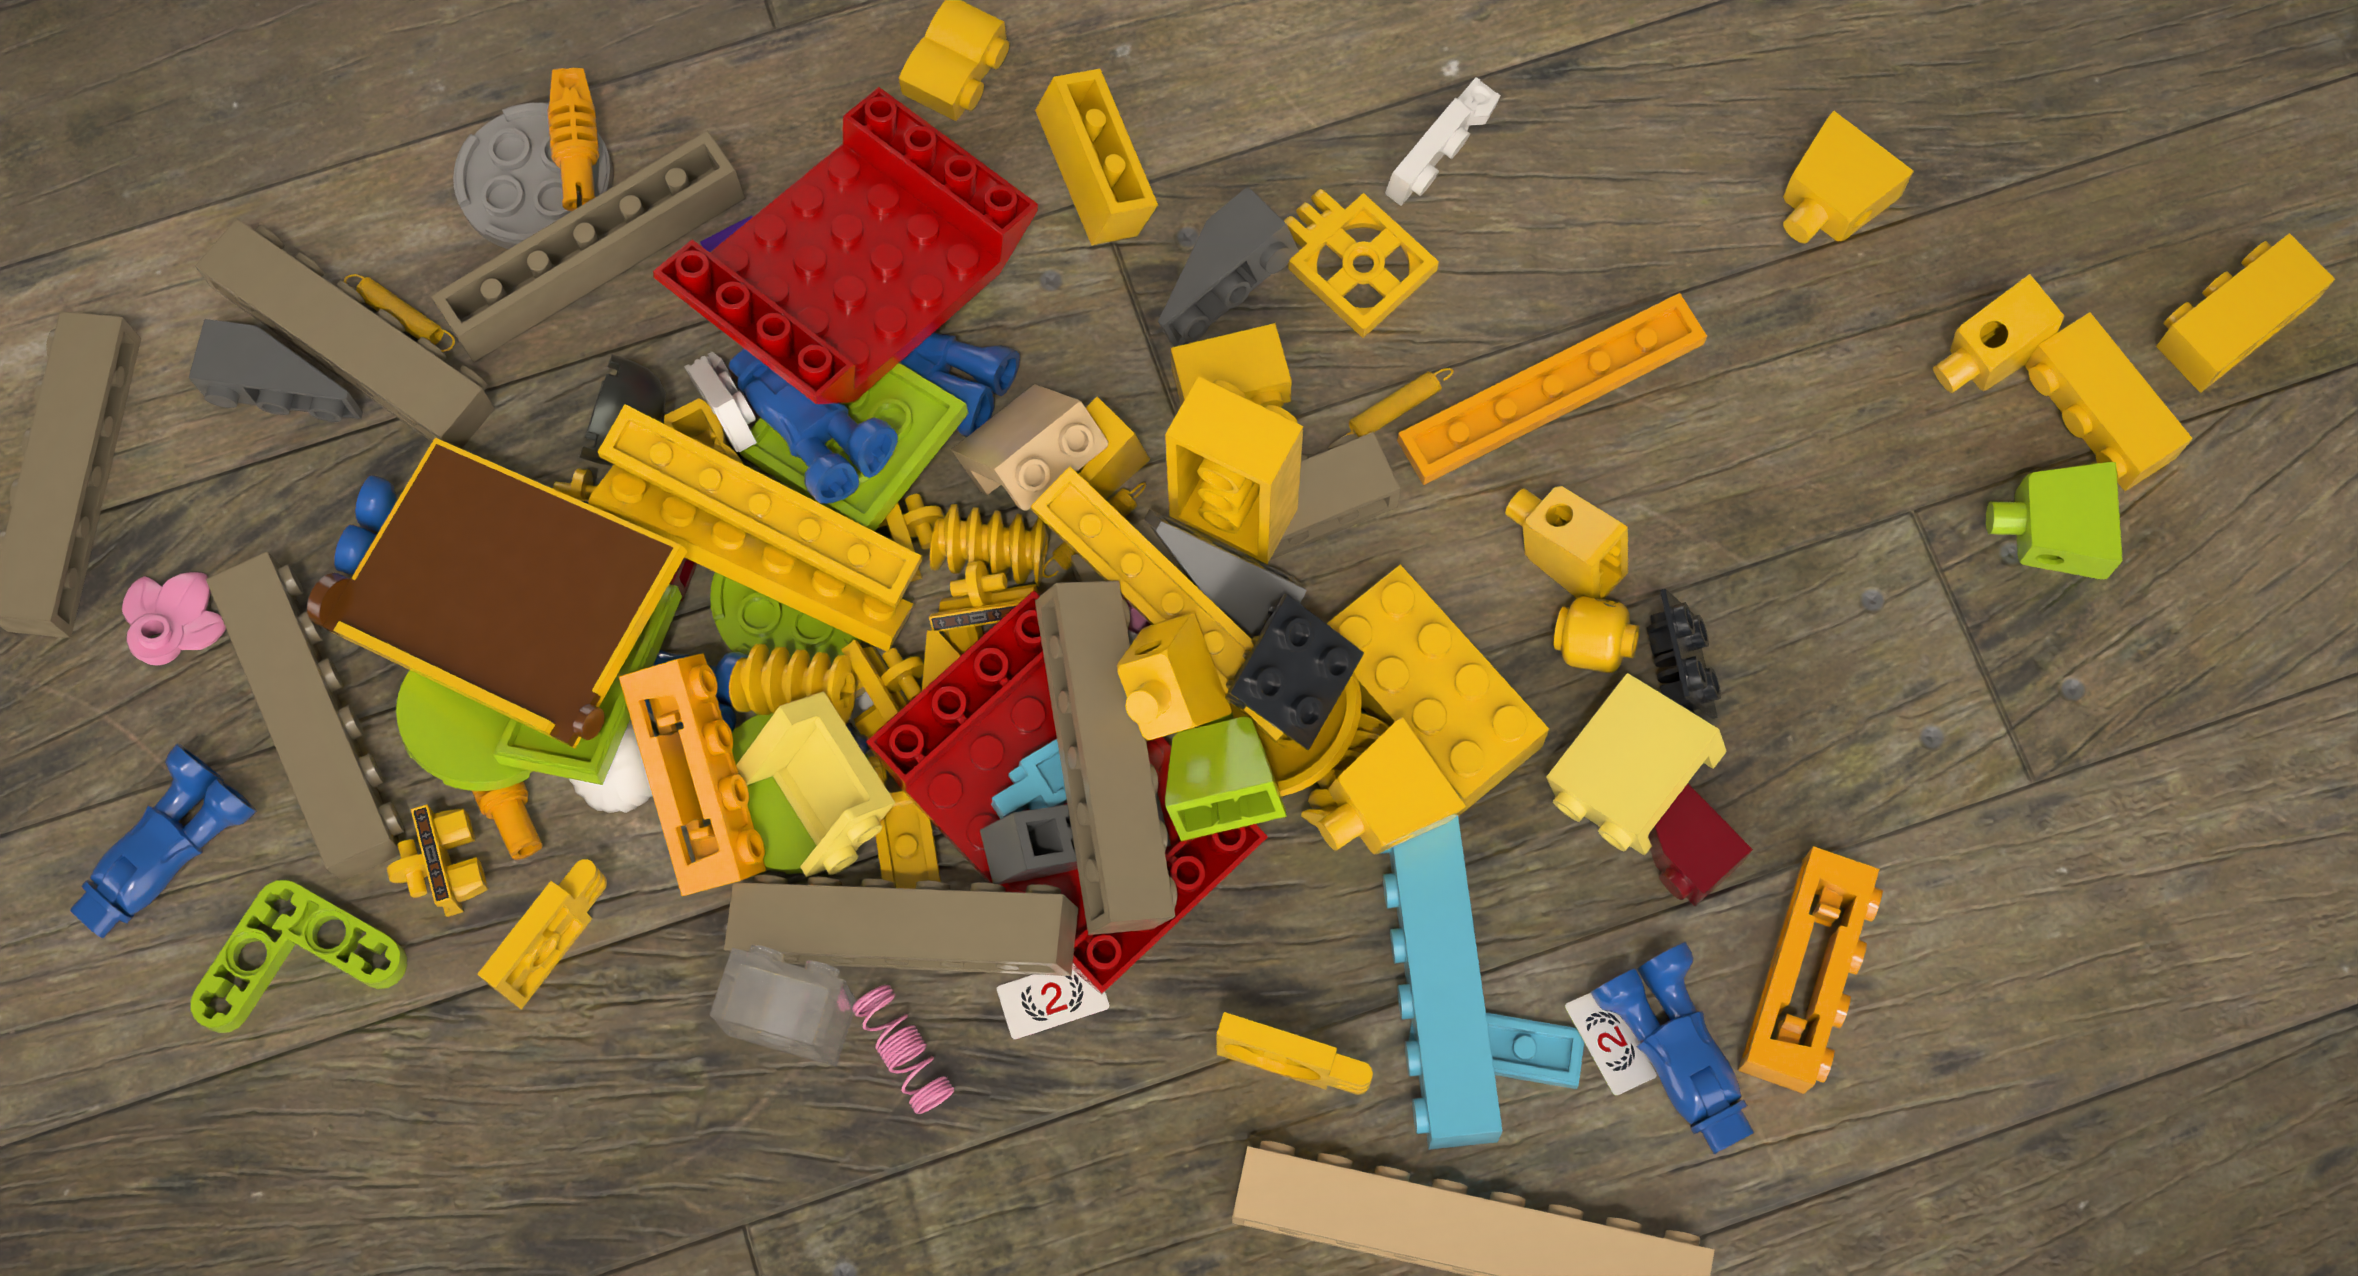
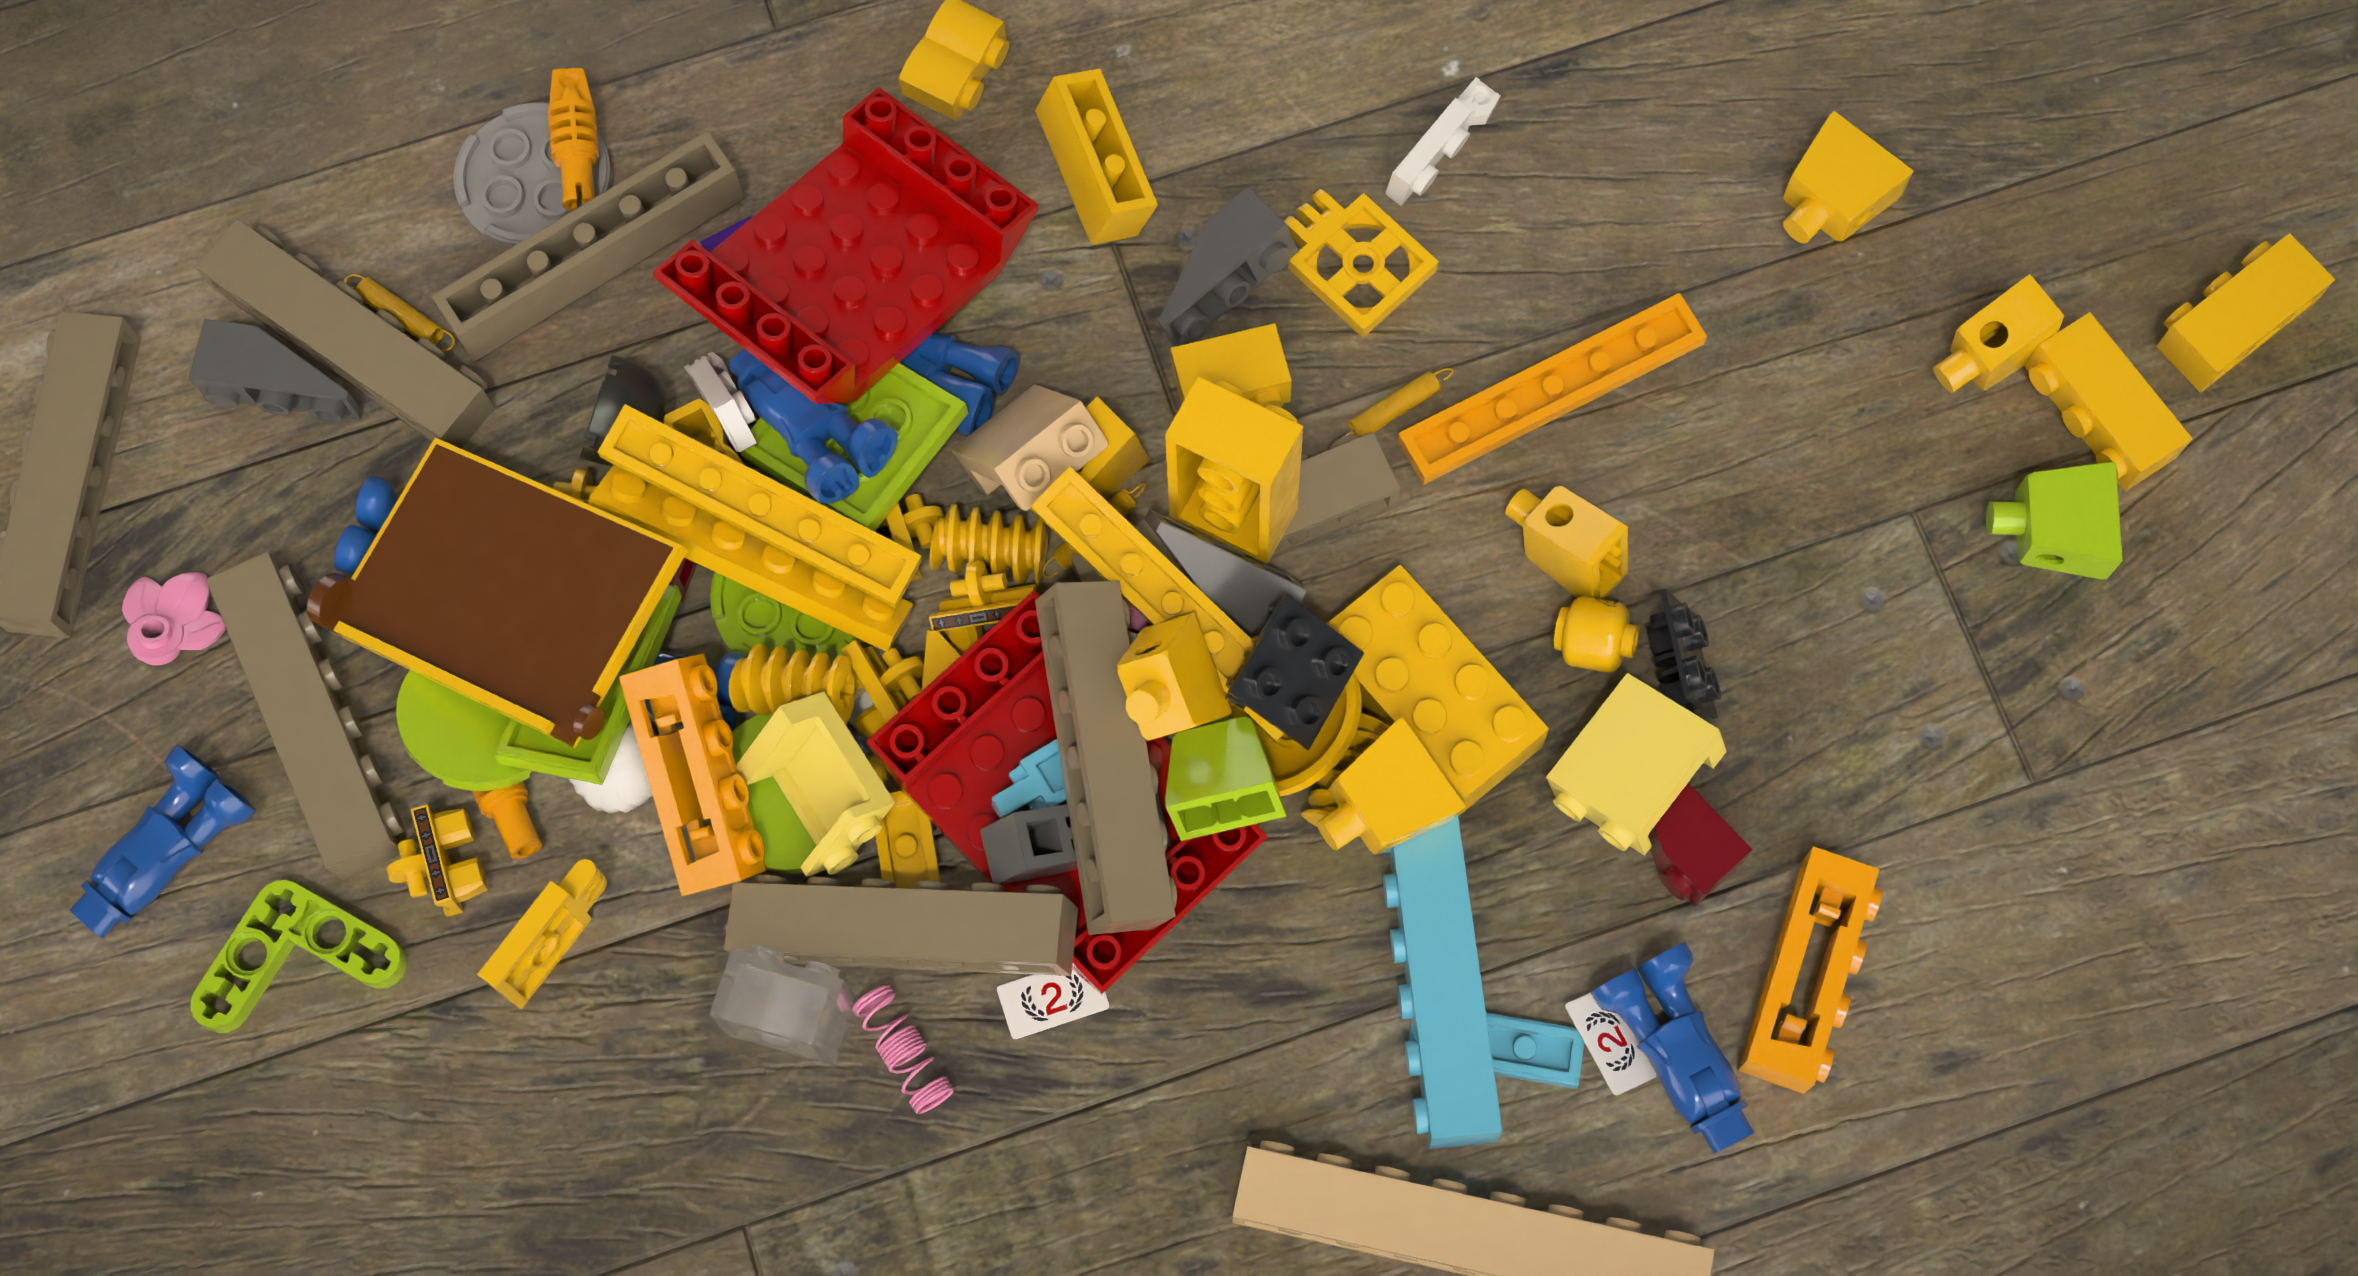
(1290, 1055): yellow piece -> none

